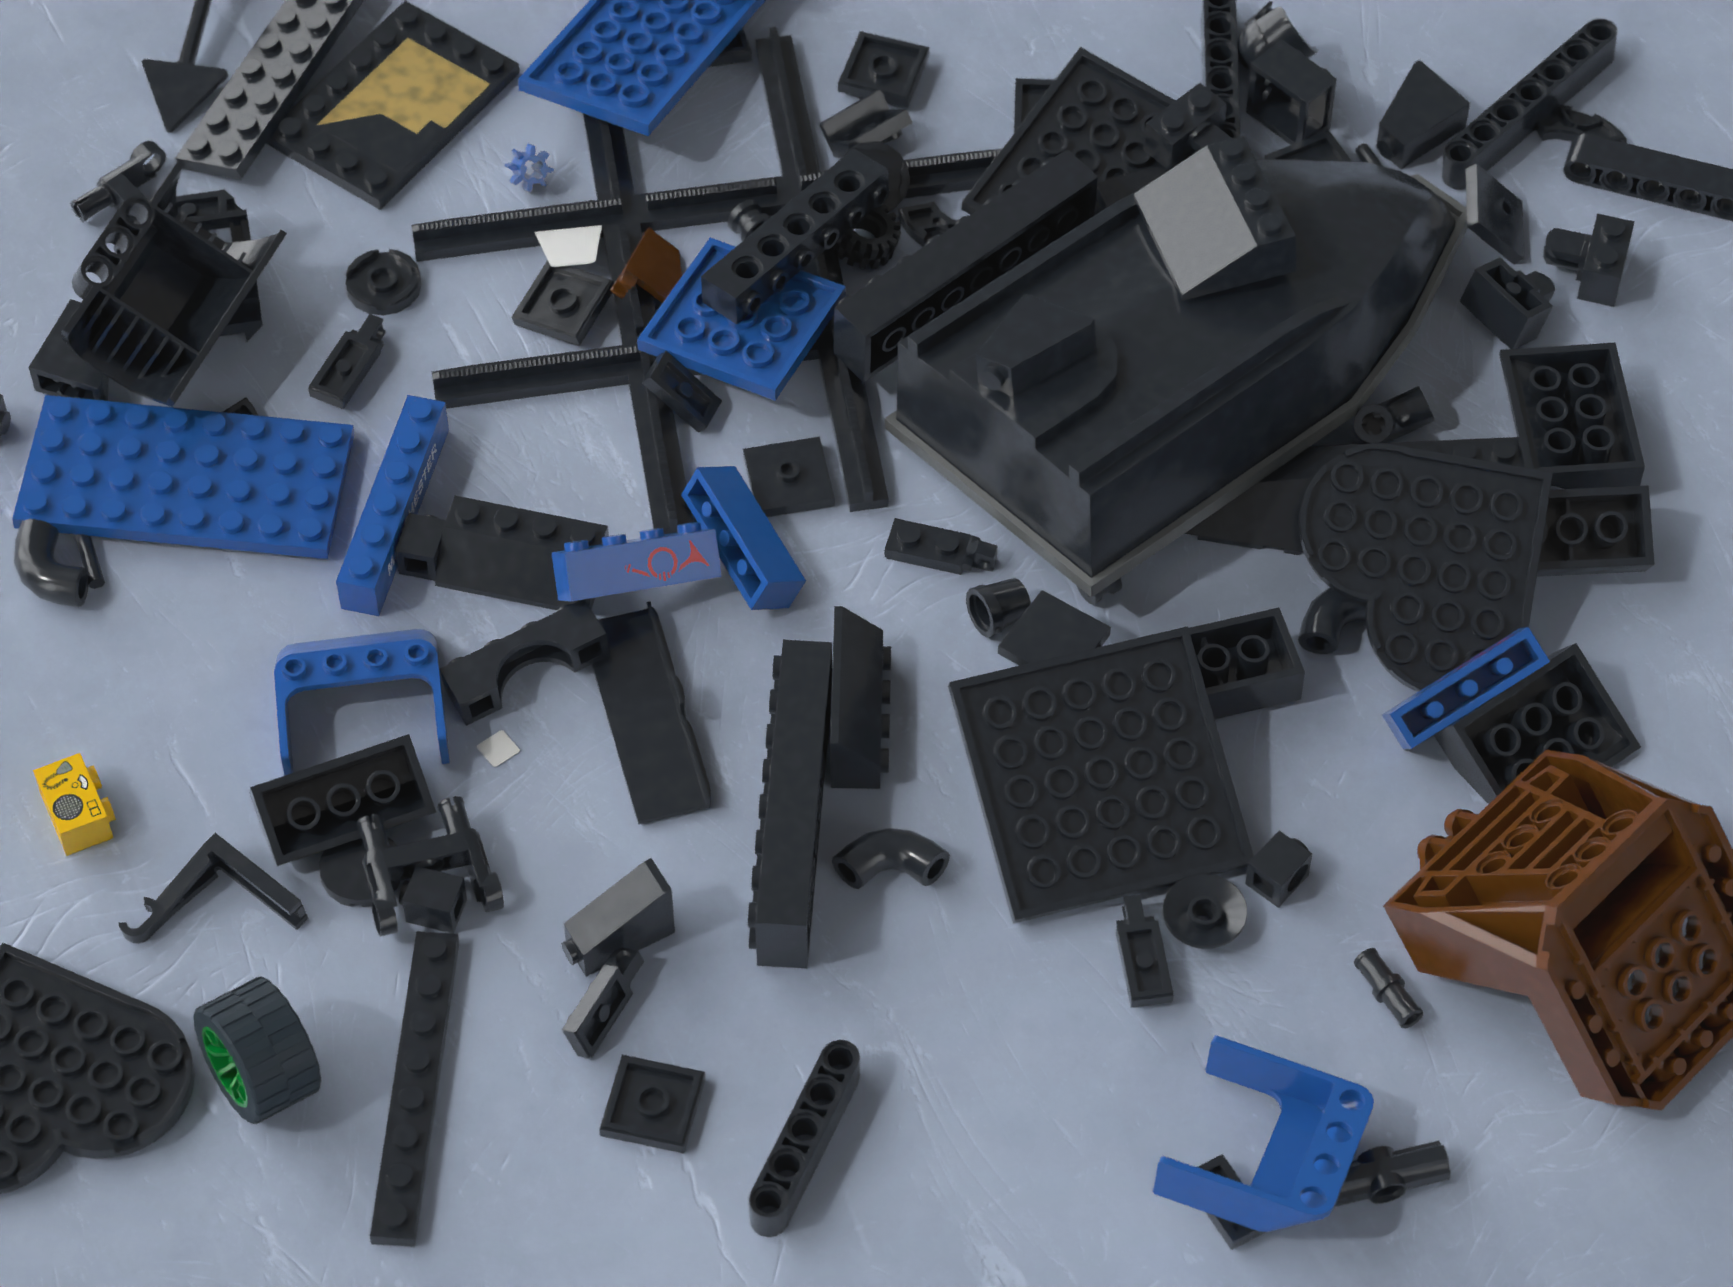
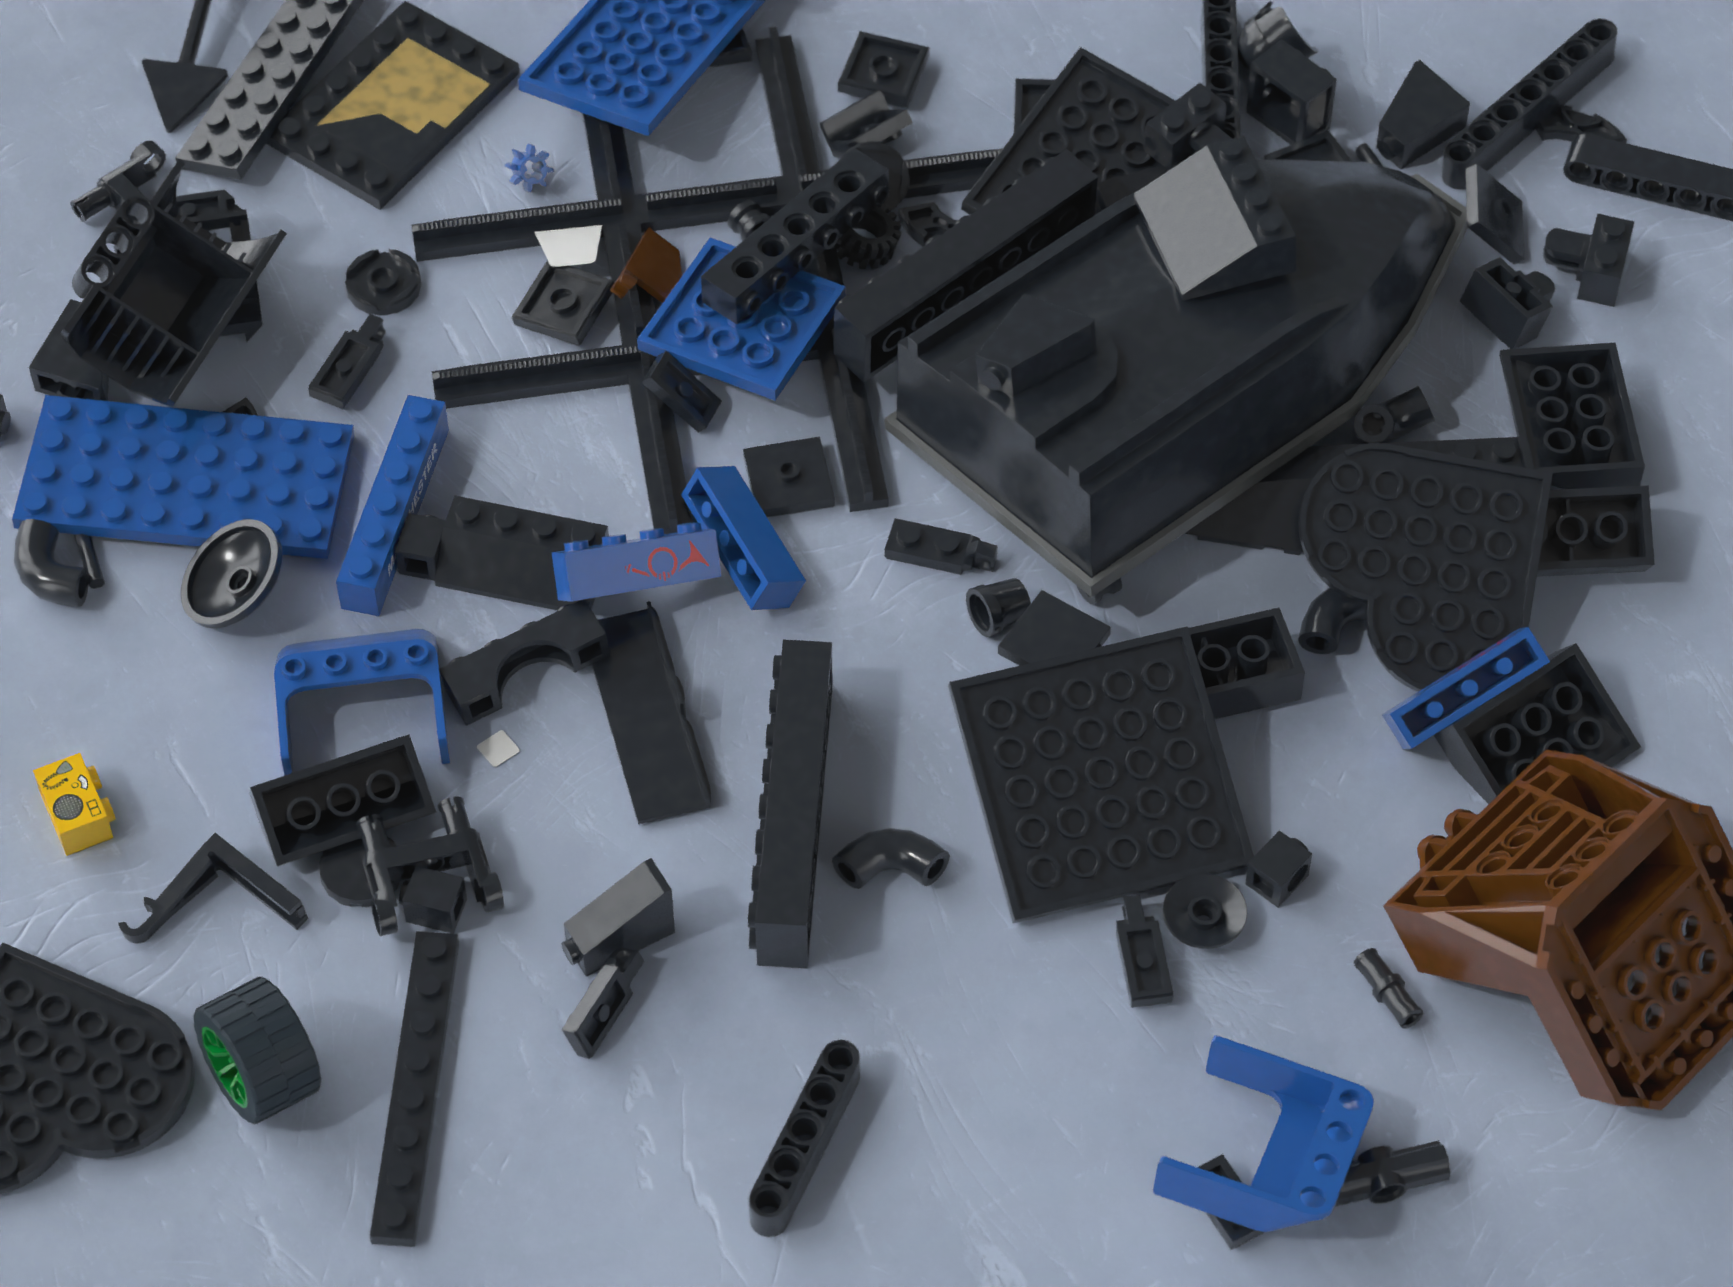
(231, 574): none -> black dish
(652, 1103): black tile -> none
(858, 702): black slope -> none

